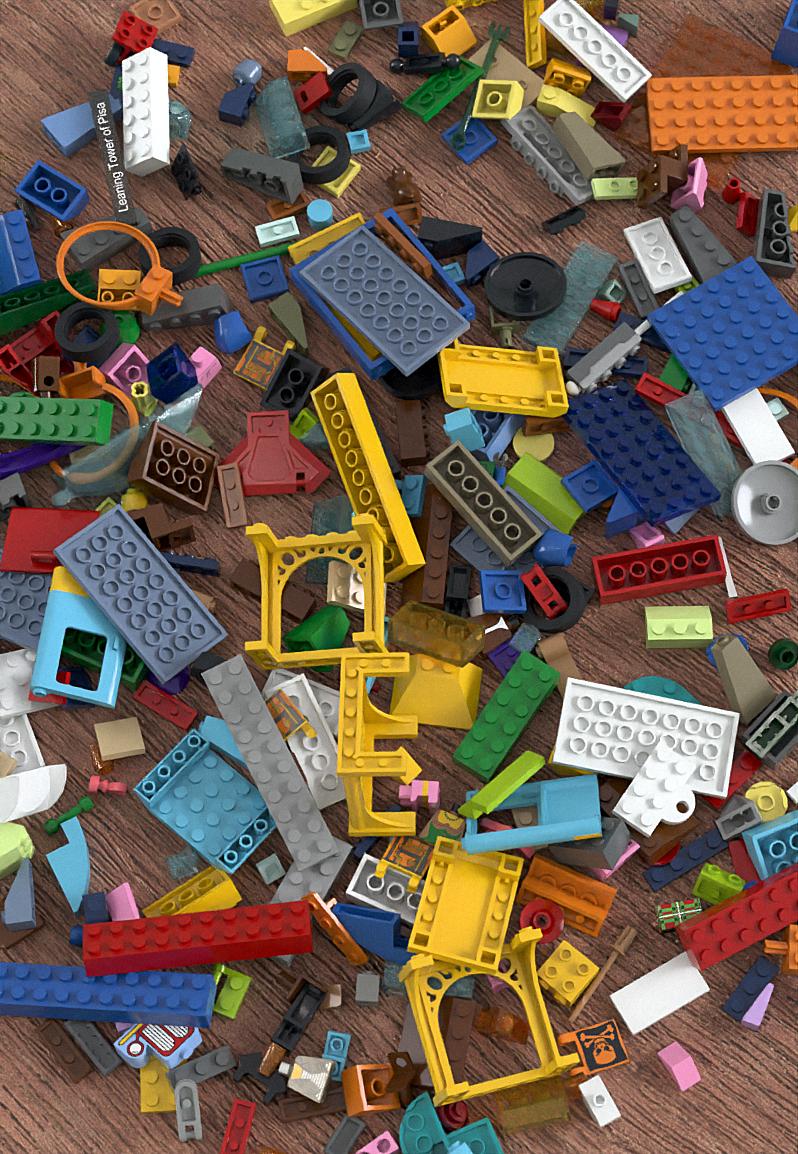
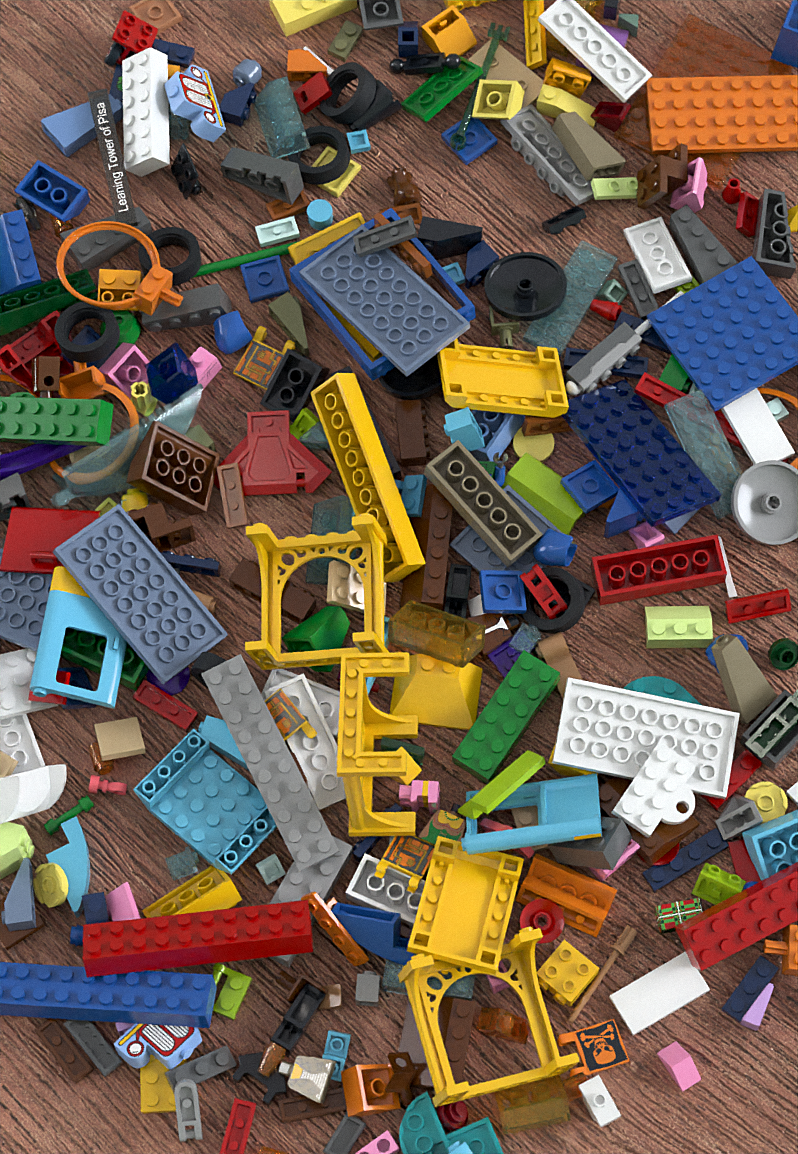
(50, 884): none -> light yellow tile
(194, 99): none -> light blue brick
(385, 236): none -> dark grey plate
(416, 752): none -> clear green plate

